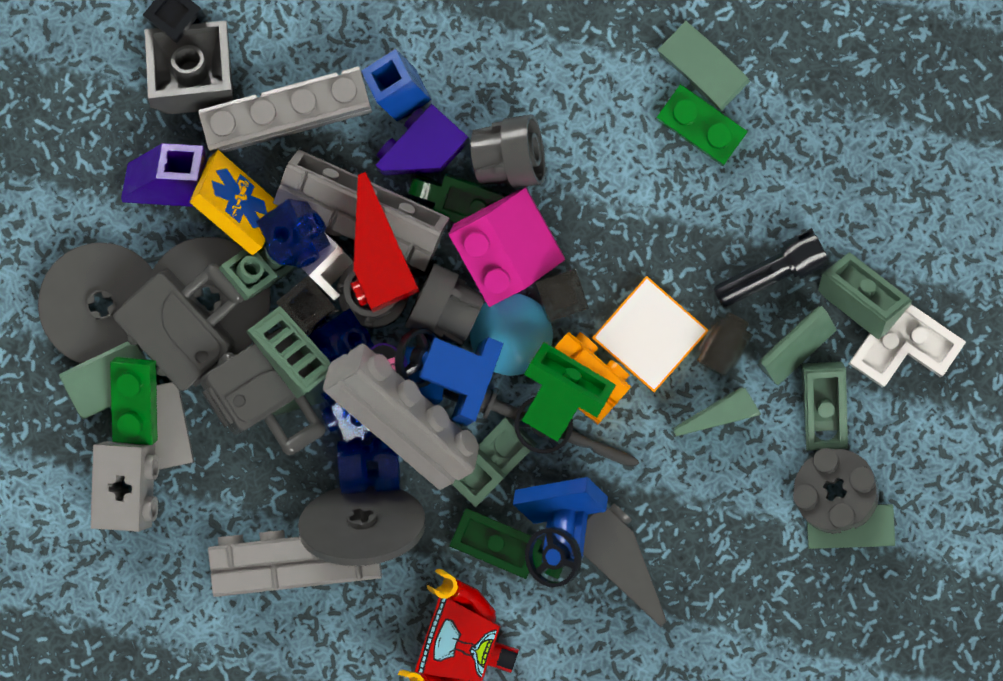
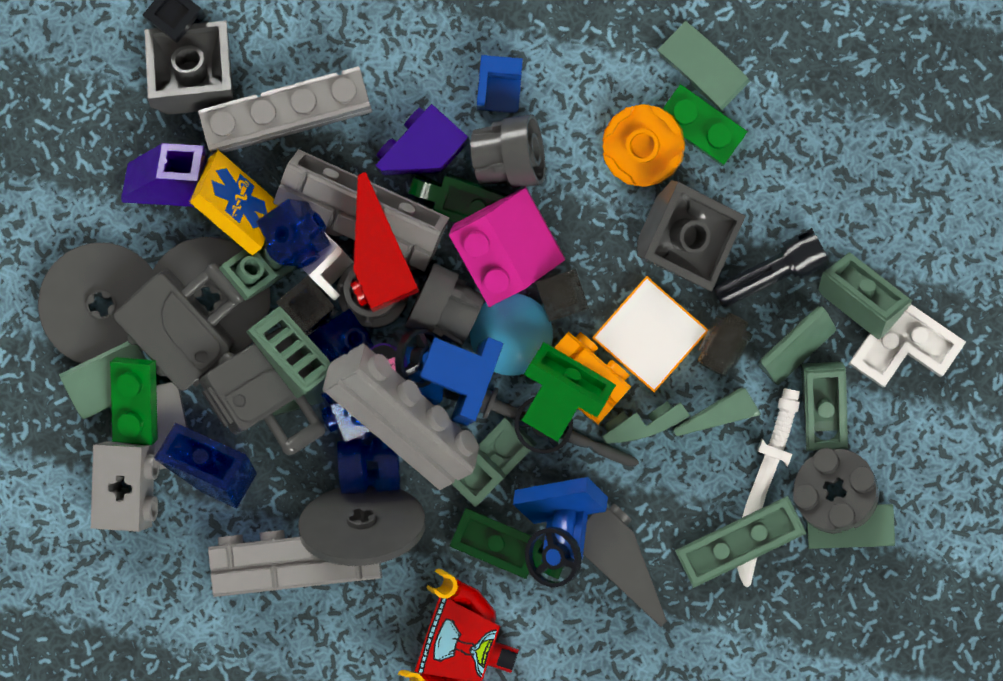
(207, 465): none -> clear blue slope
(396, 85): blue brick -> none
(499, 84): none -> blue panel
(632, 428): none -> sand green slope
(643, 145): none -> light orange tile
(689, 234): none -> dark grey slope
(740, 541): none -> sand green tile
(773, 453): none -> white sword

